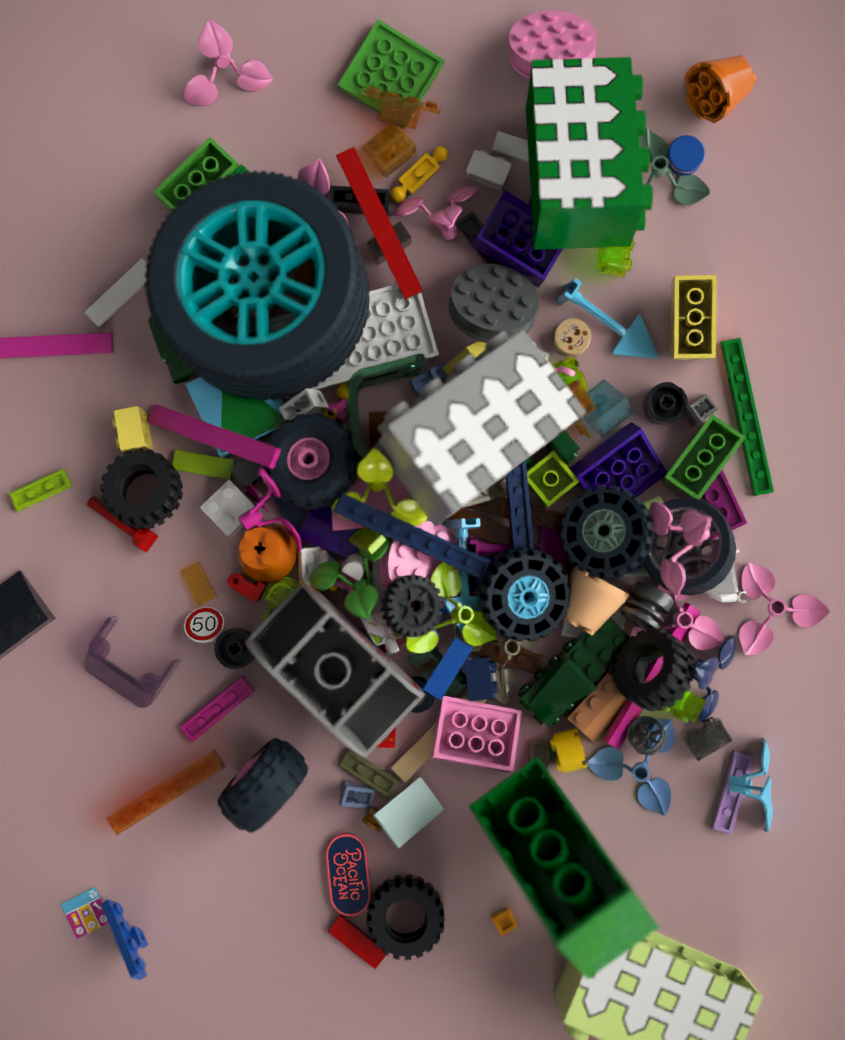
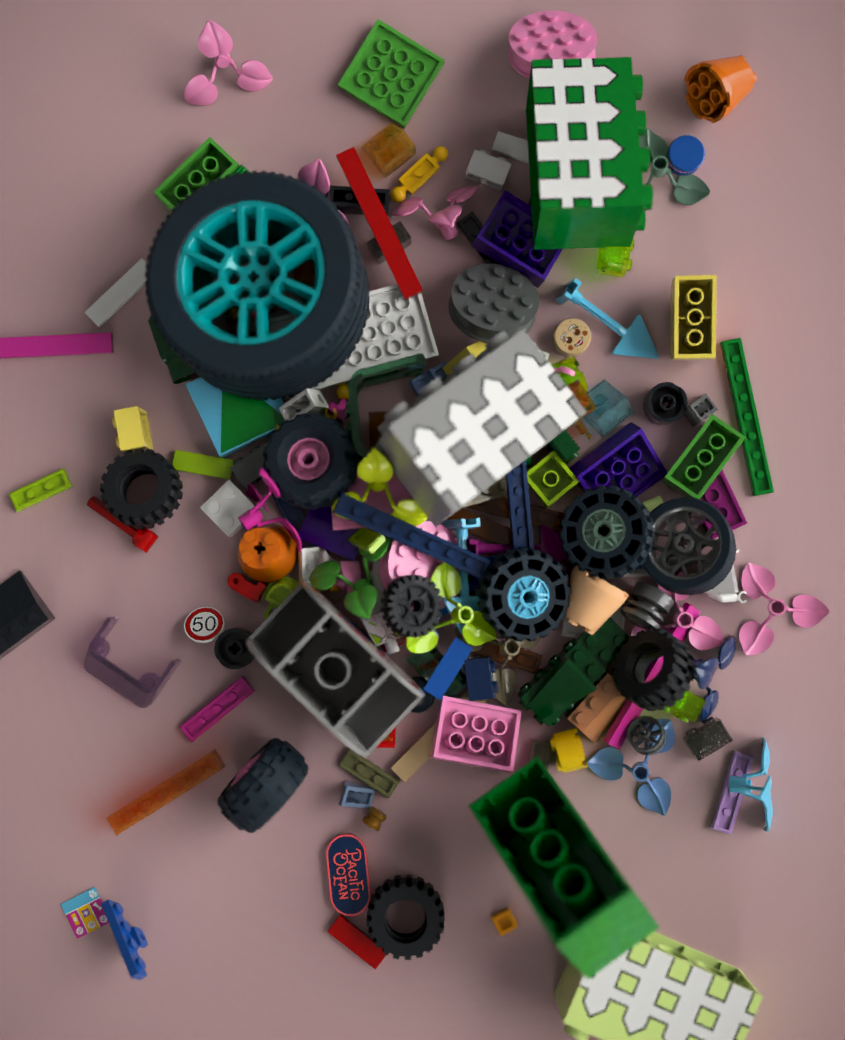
(198, 584): clear yellow tile -> none
(215, 436): dark pink tile -> none
(354, 566): white brick -> none
(398, 109): clear orange bracket -> none
(408, 812): light aqua tile -> none
(695, 531): bright pink plant -> none

